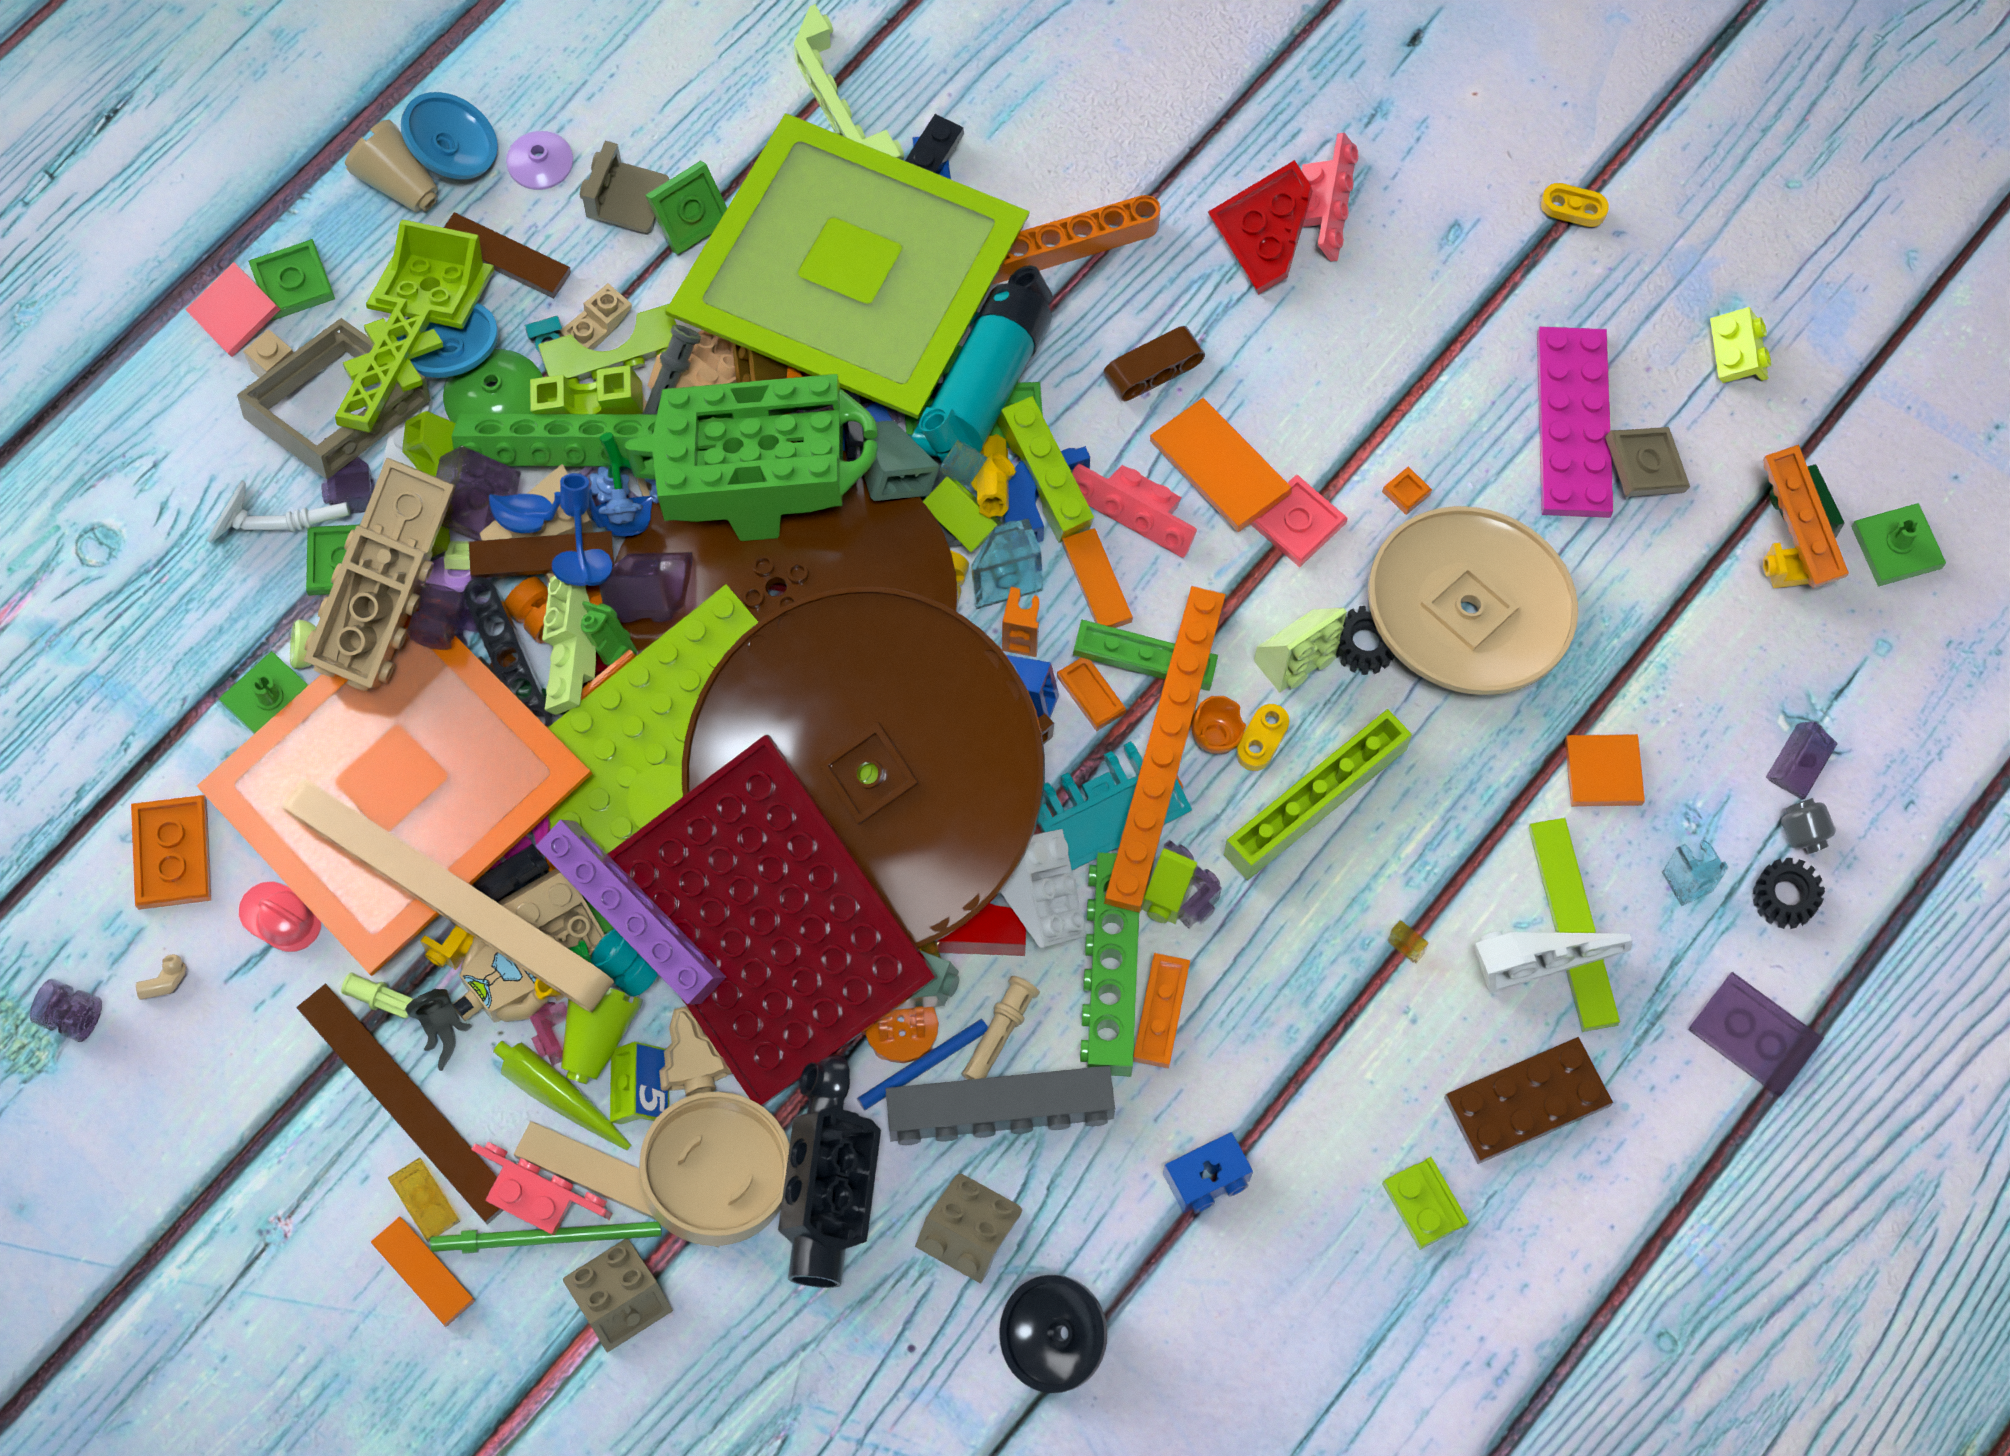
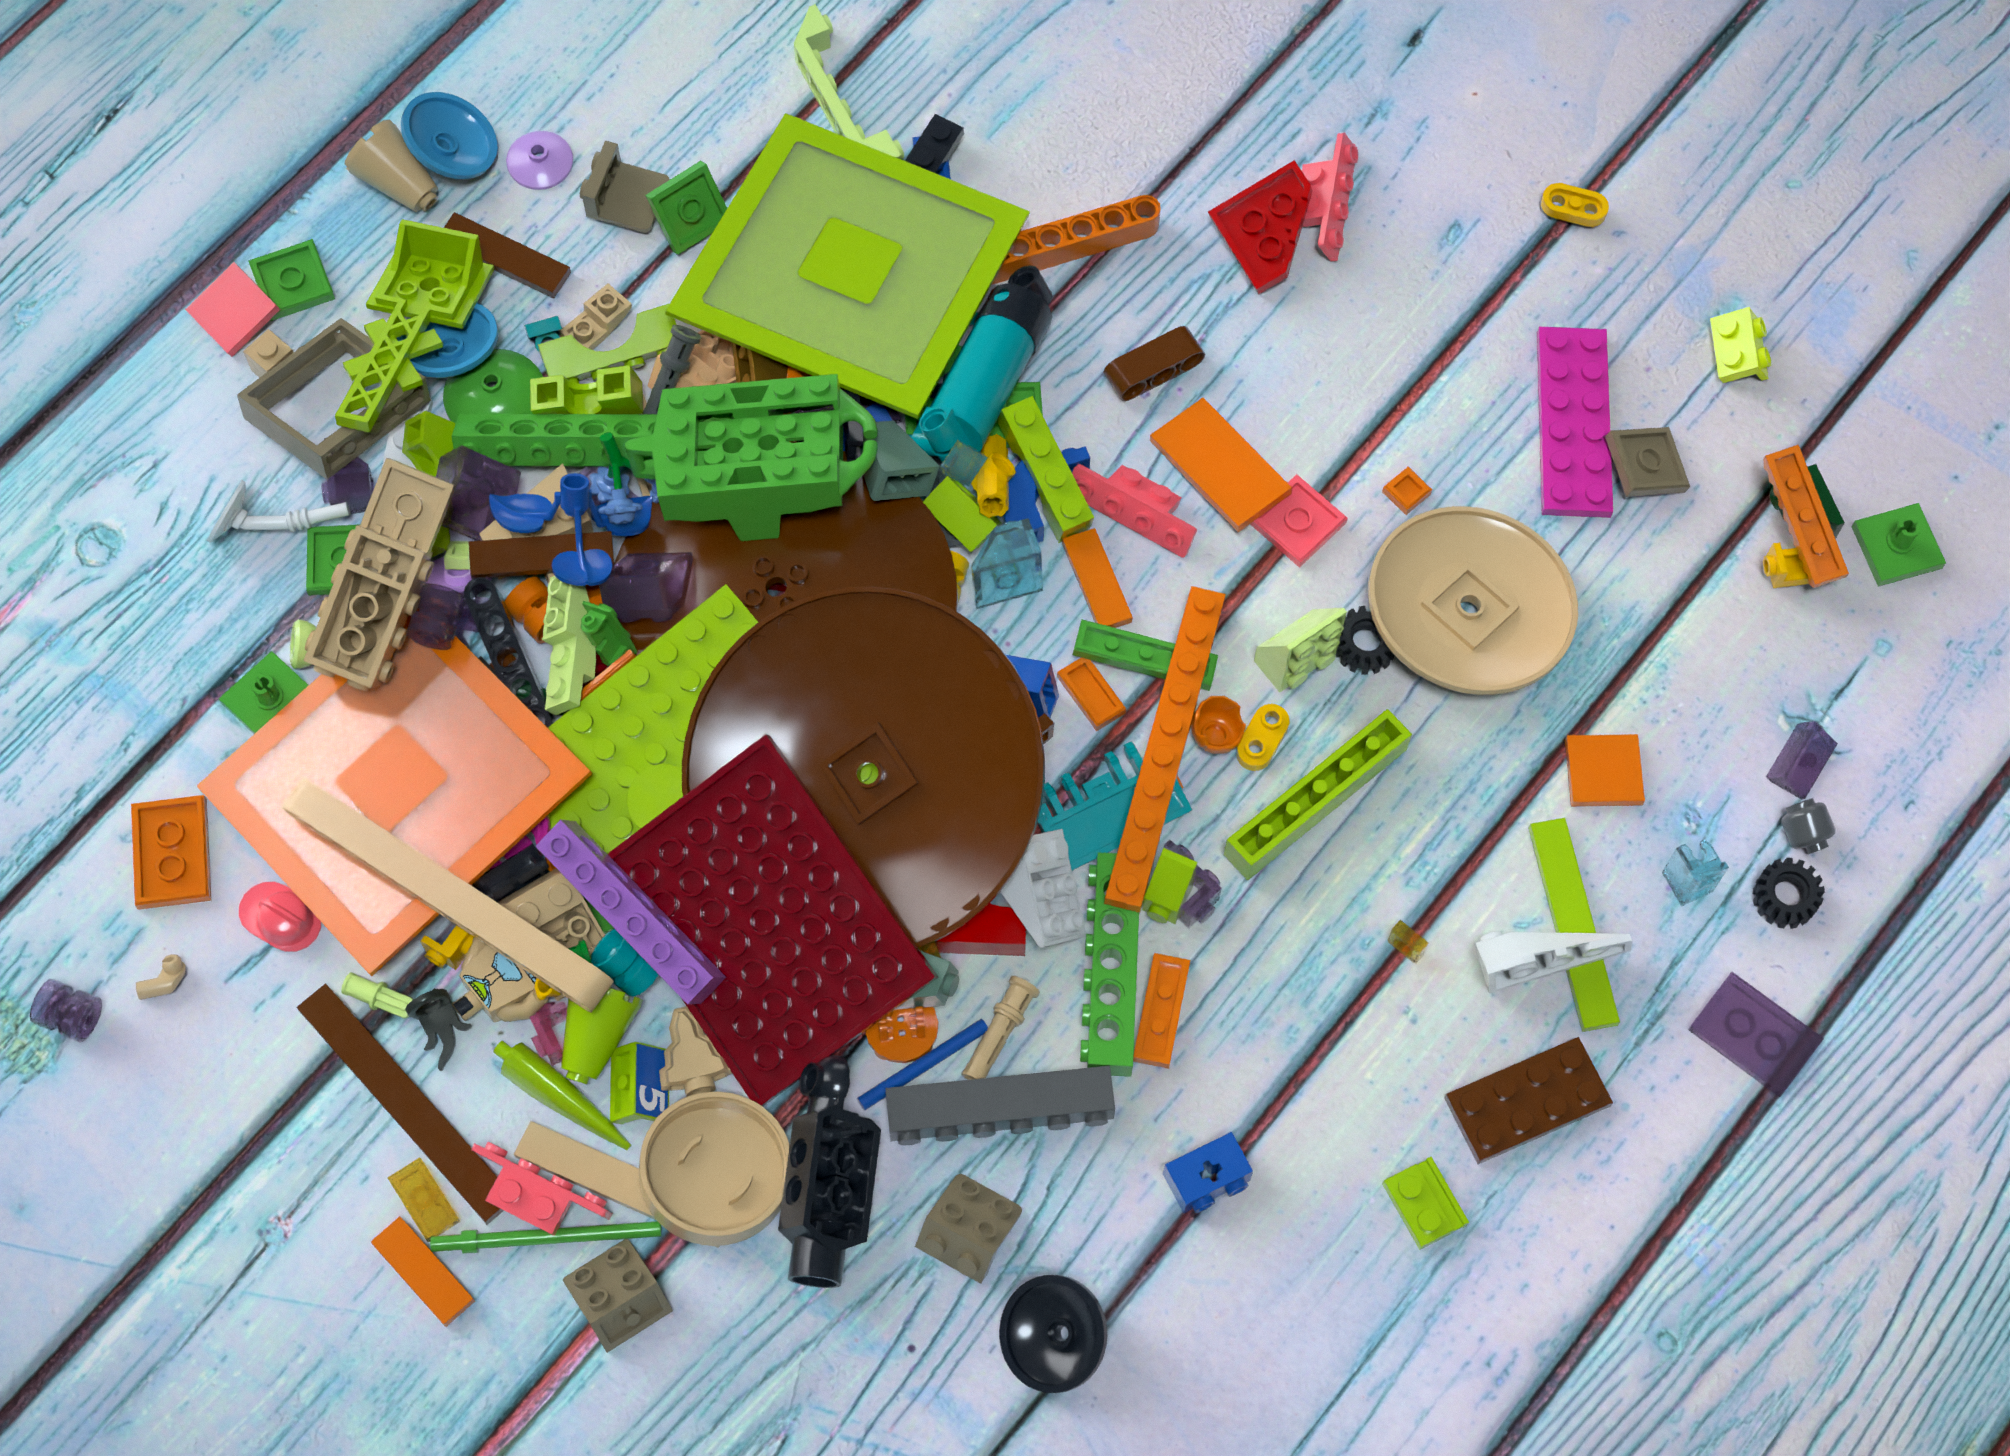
(1020, 626): orange hinge -> none

